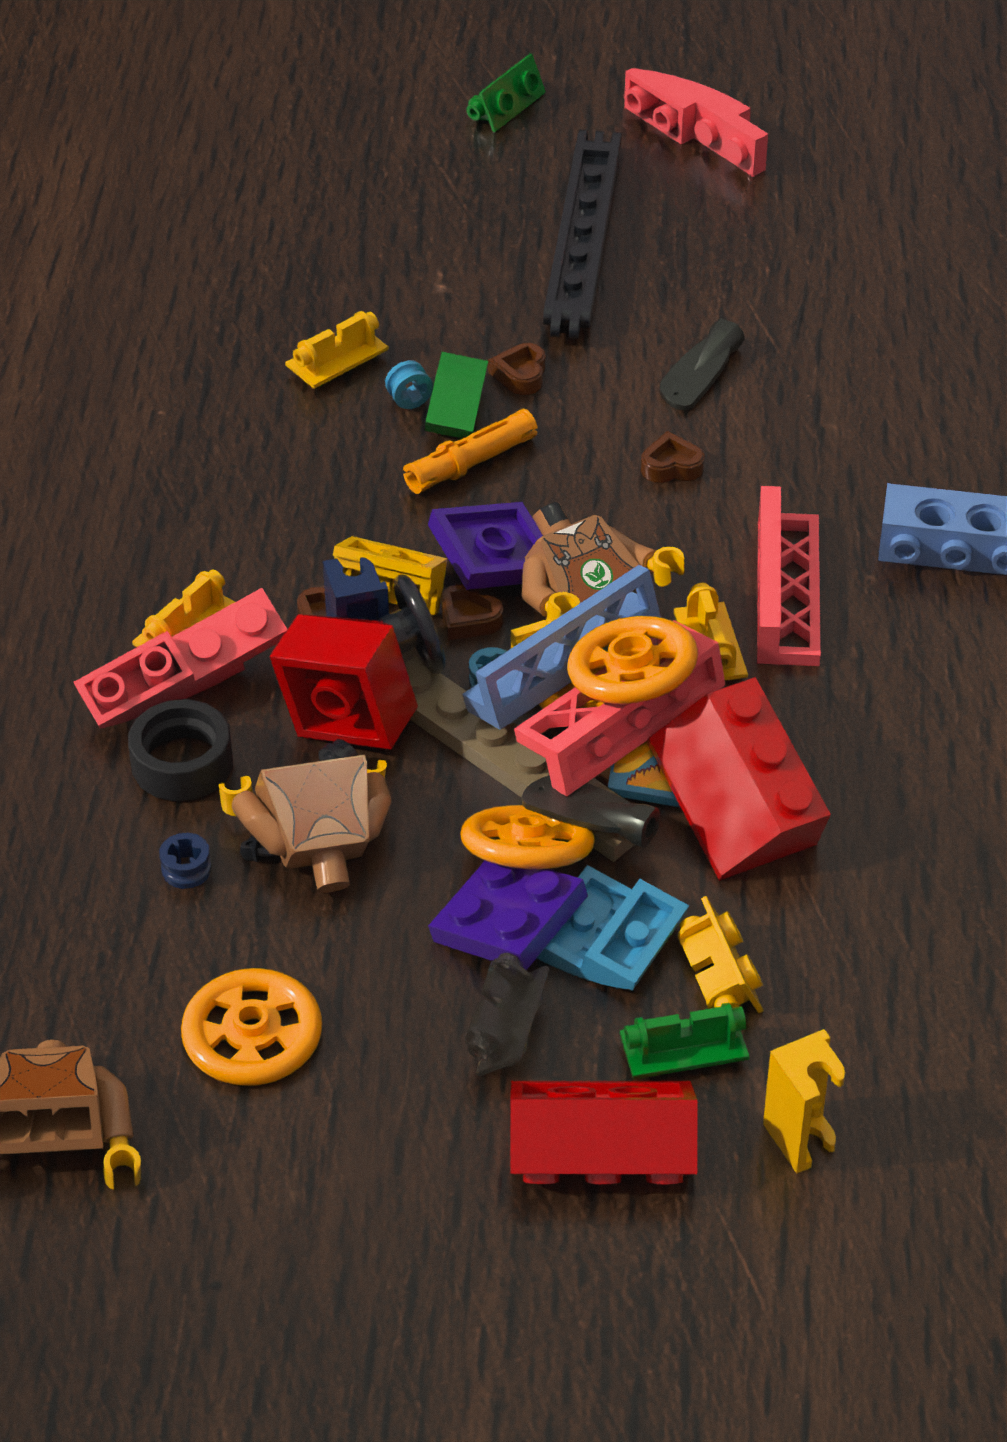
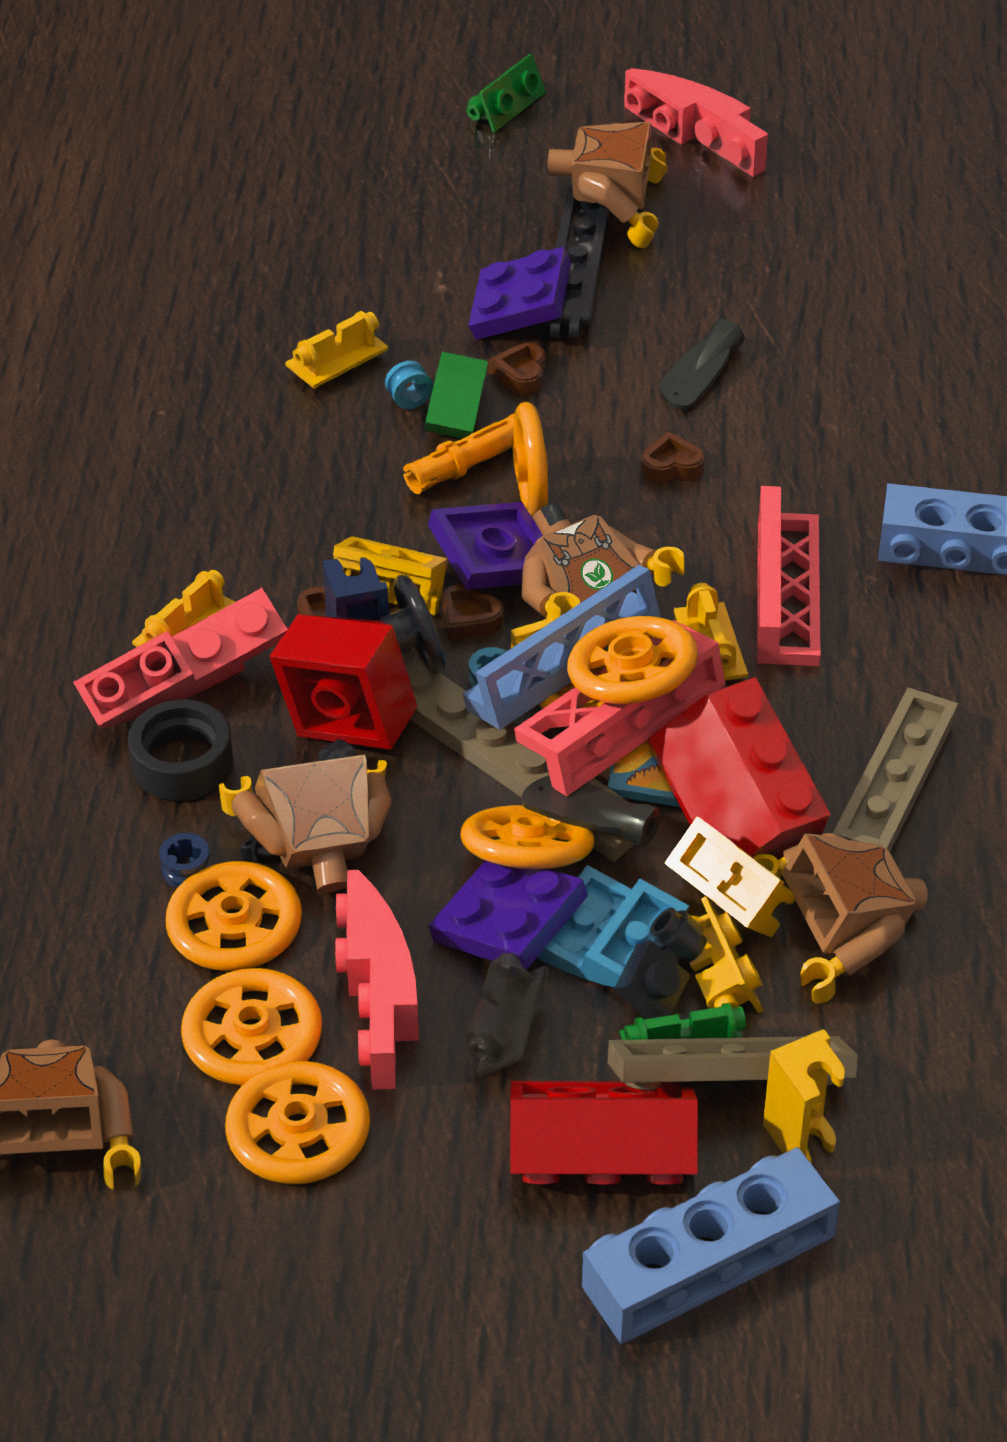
(233, 878): none -> light orange plate
(288, 1163): none -> light orange plate
(378, 973): none -> coral slope
(520, 293): none -> dark purple plate
(530, 458): none -> light orange plate
(613, 169): none -> medium nougat torso
(650, 1062): none -> dark tan plate
(652, 976): none -> black plate
(694, 1271): none -> medium blue brick
(729, 877): none -> hinge
(850, 901): none -> medium nougat torso
(897, 769): none -> dark tan plate

